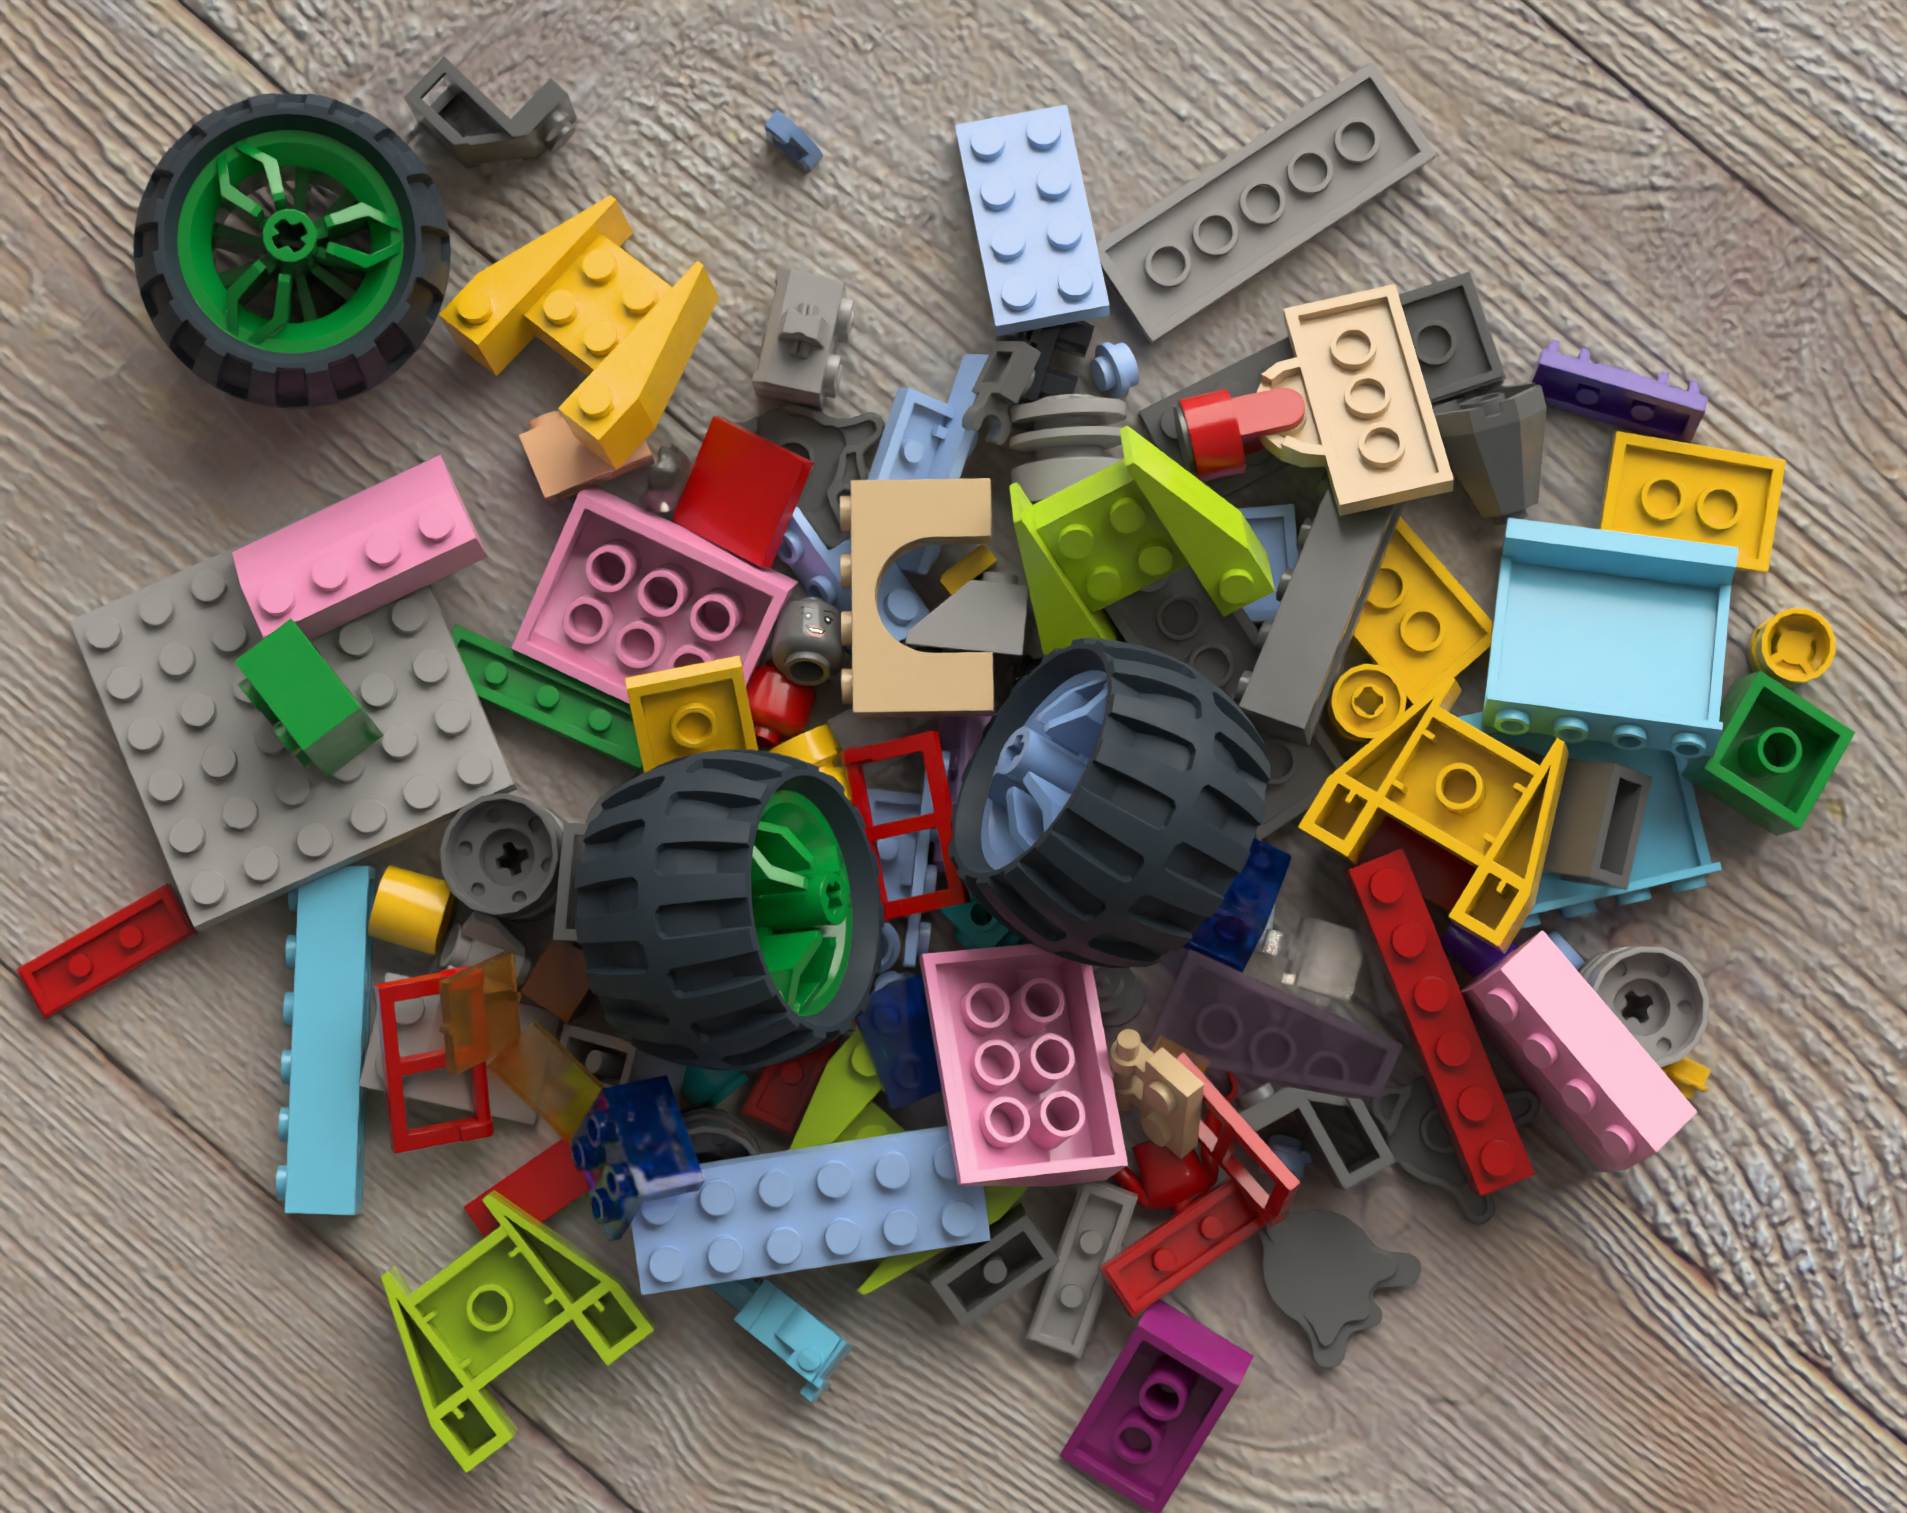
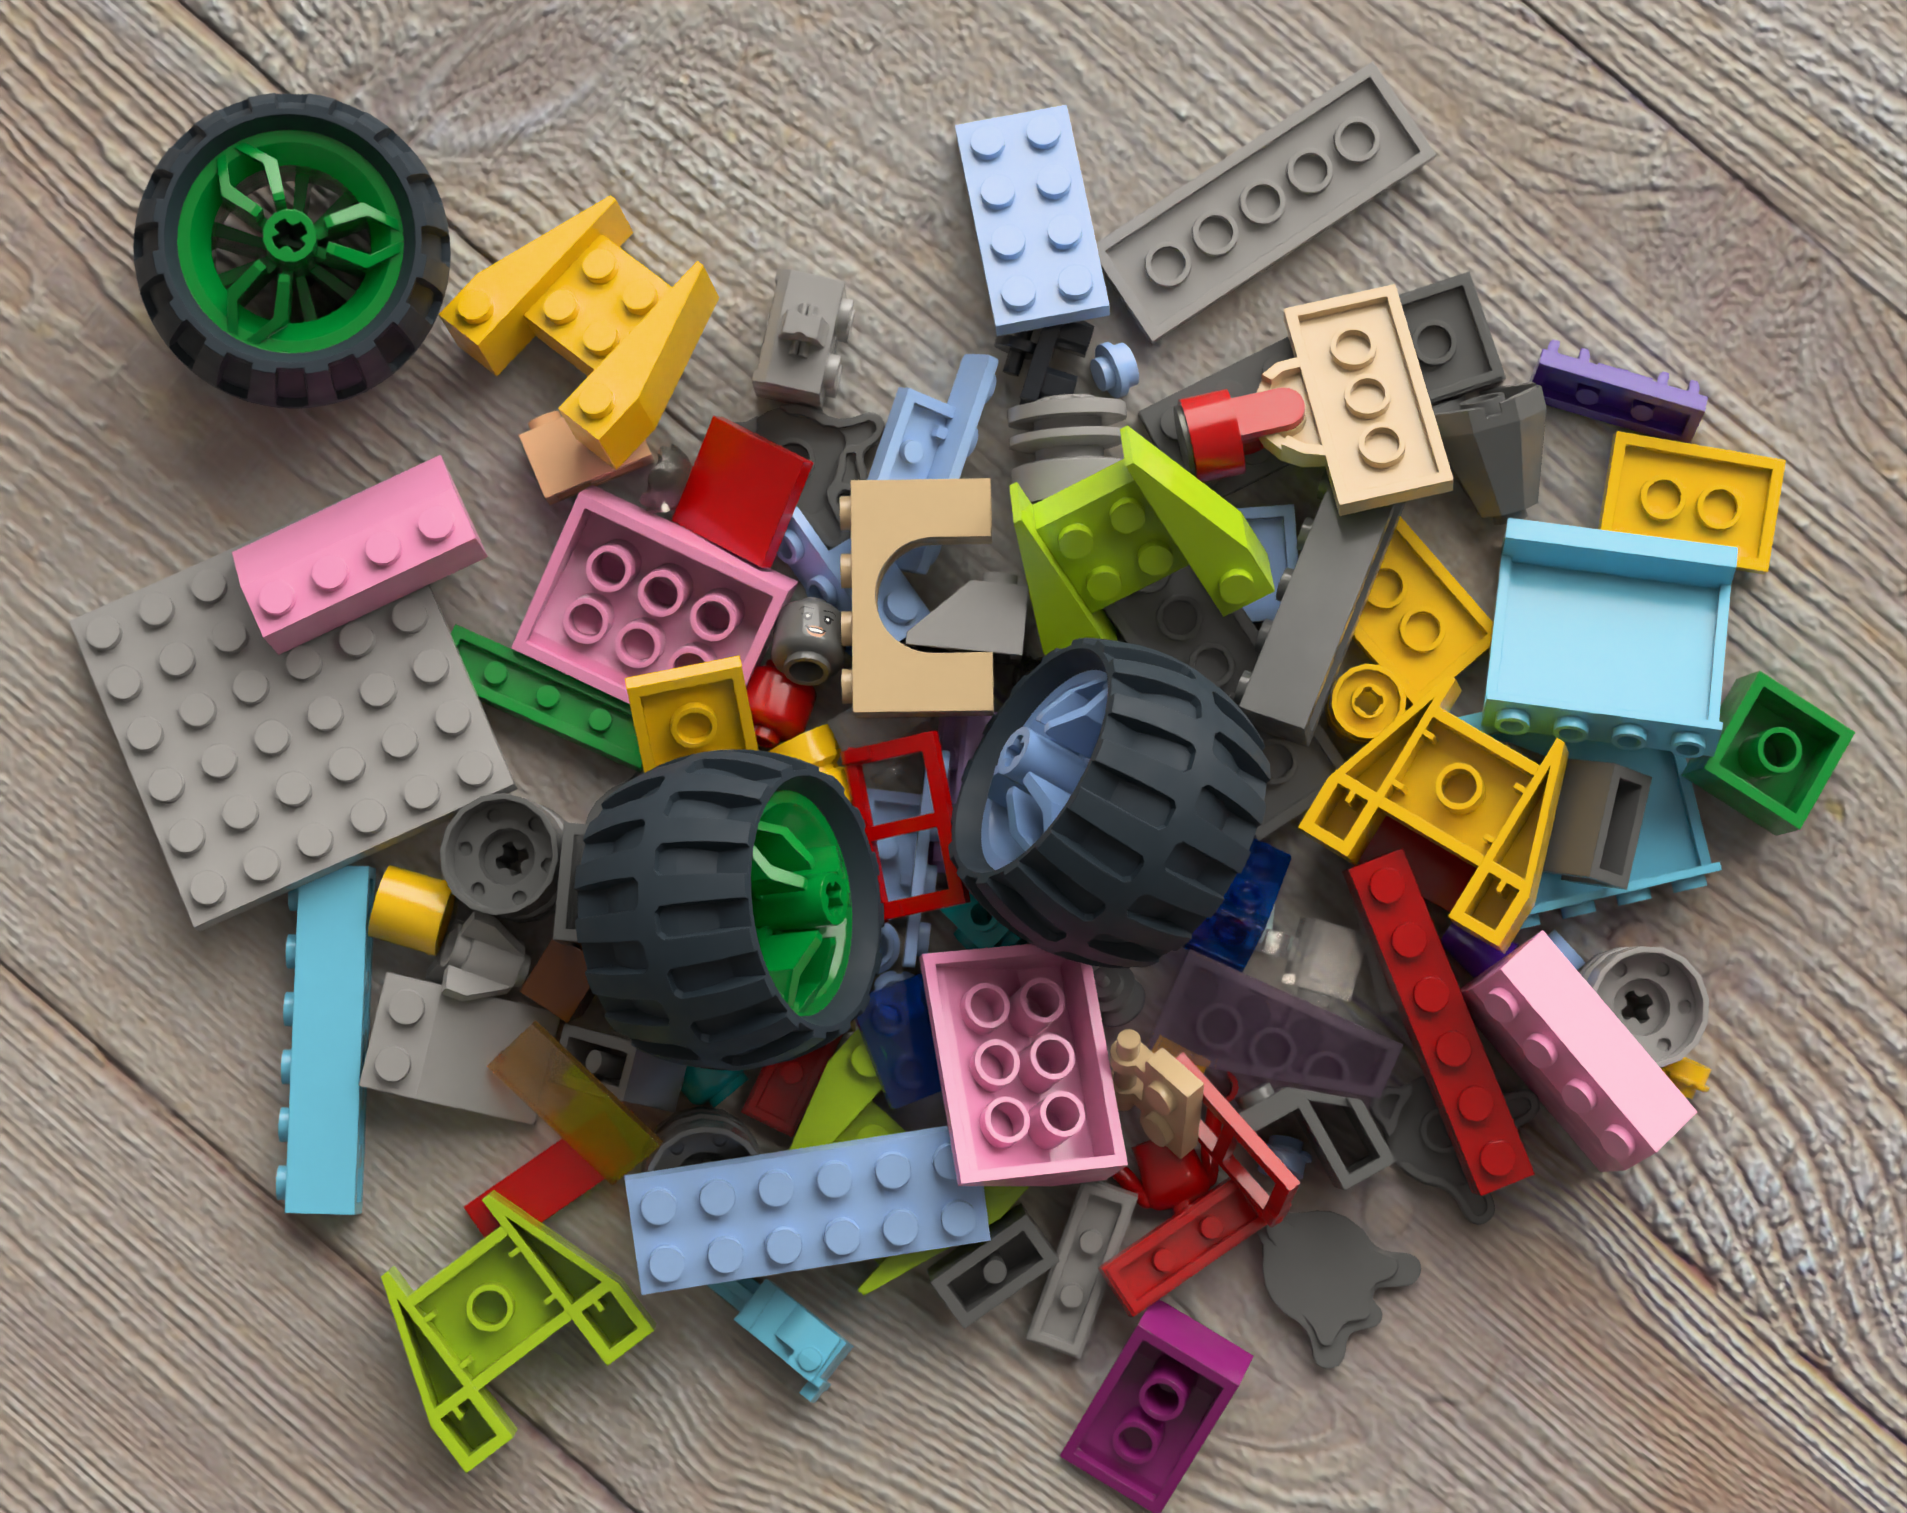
(107, 951): red tile -> none
(316, 710): green brick -> none
(395, 1067): red window -> none
(479, 1012): clear orange piece -> none
(537, 126): dark grey piece -> none
(634, 1152): clear blue bracket -> none
(792, 141): medium blue tile -> none
(967, 569): yellow tile -> none
(1002, 381): dark grey plate -> none
(1792, 646): yellow wheel -> none

